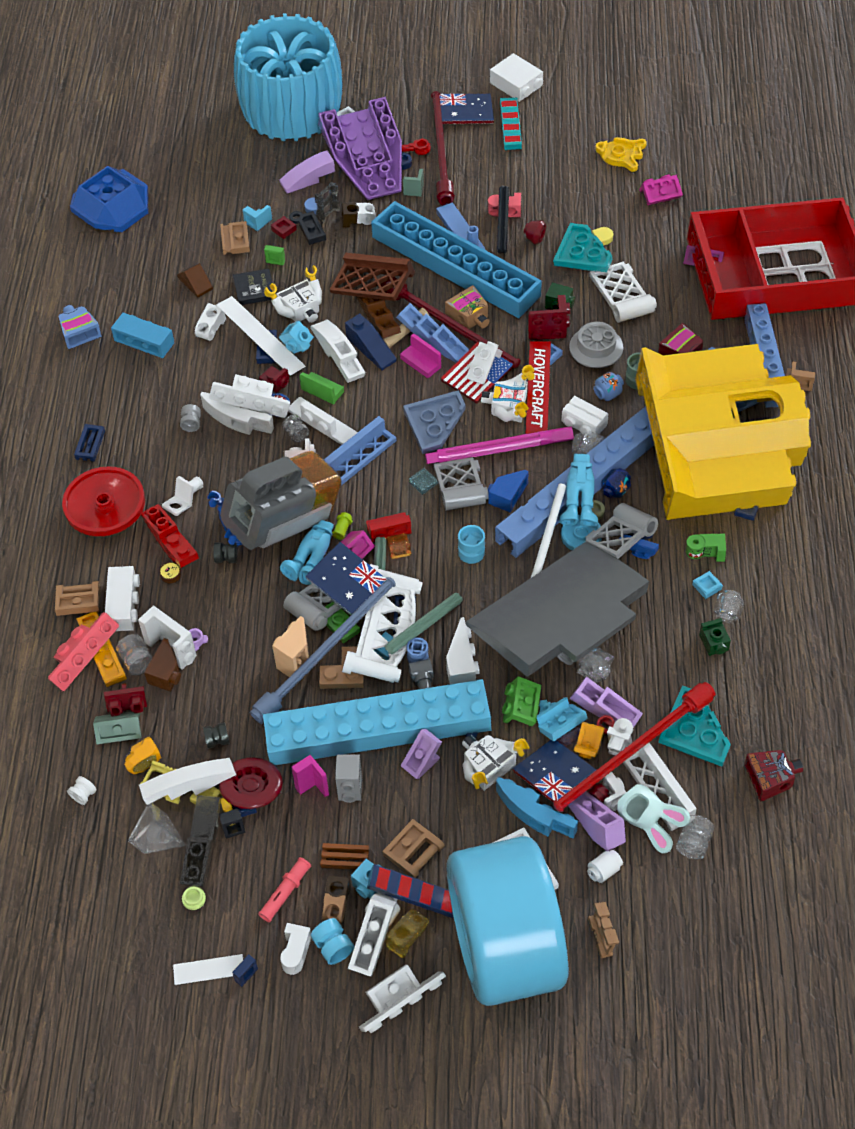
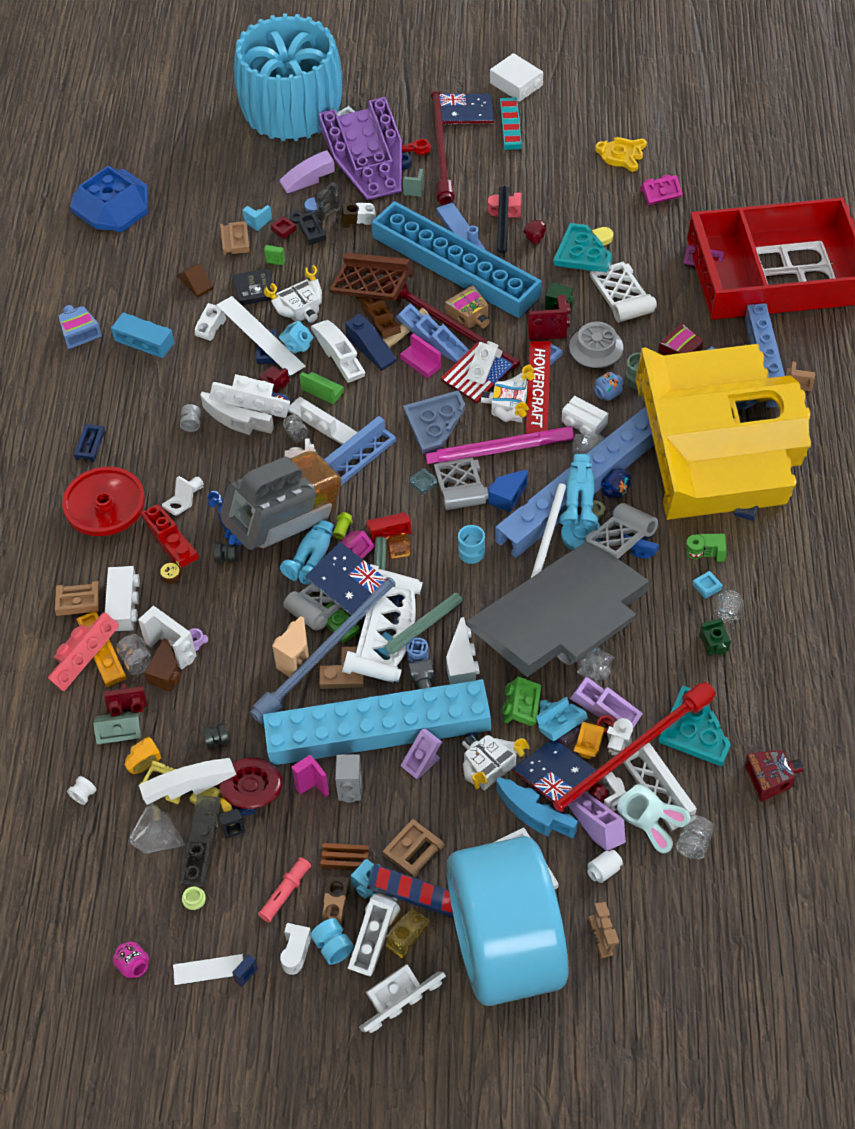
(131, 960): none -> dark pink head

